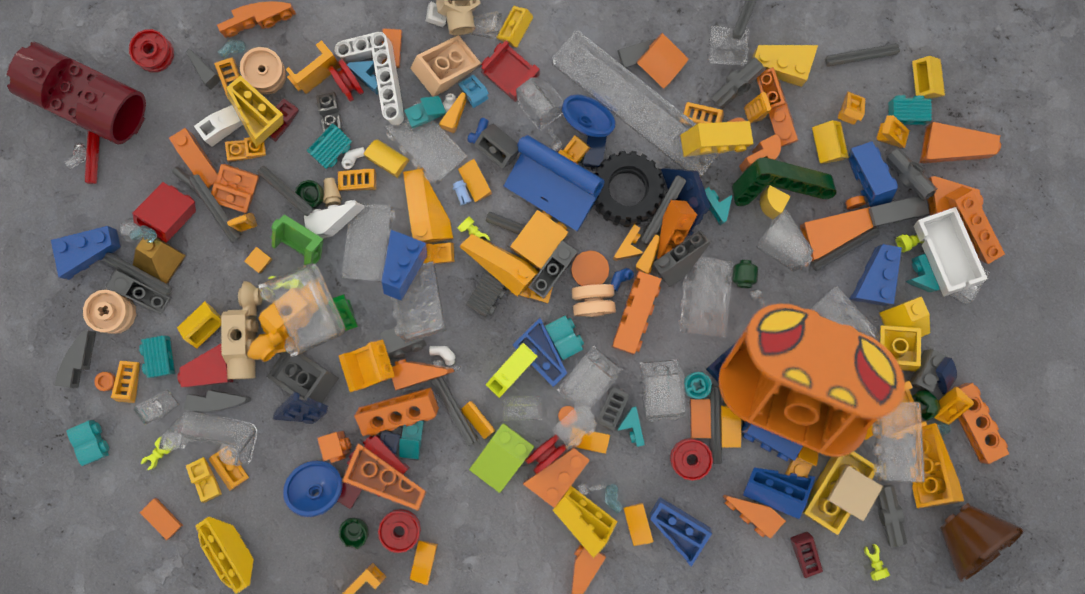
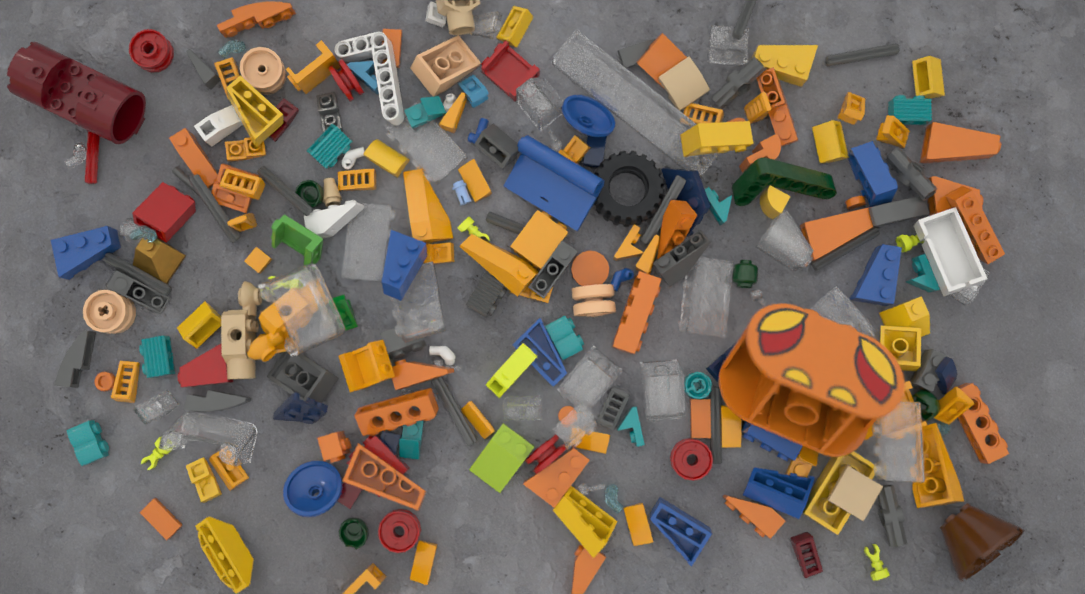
(254, 188): none -> light orange slope
(684, 83): none -> tan slope

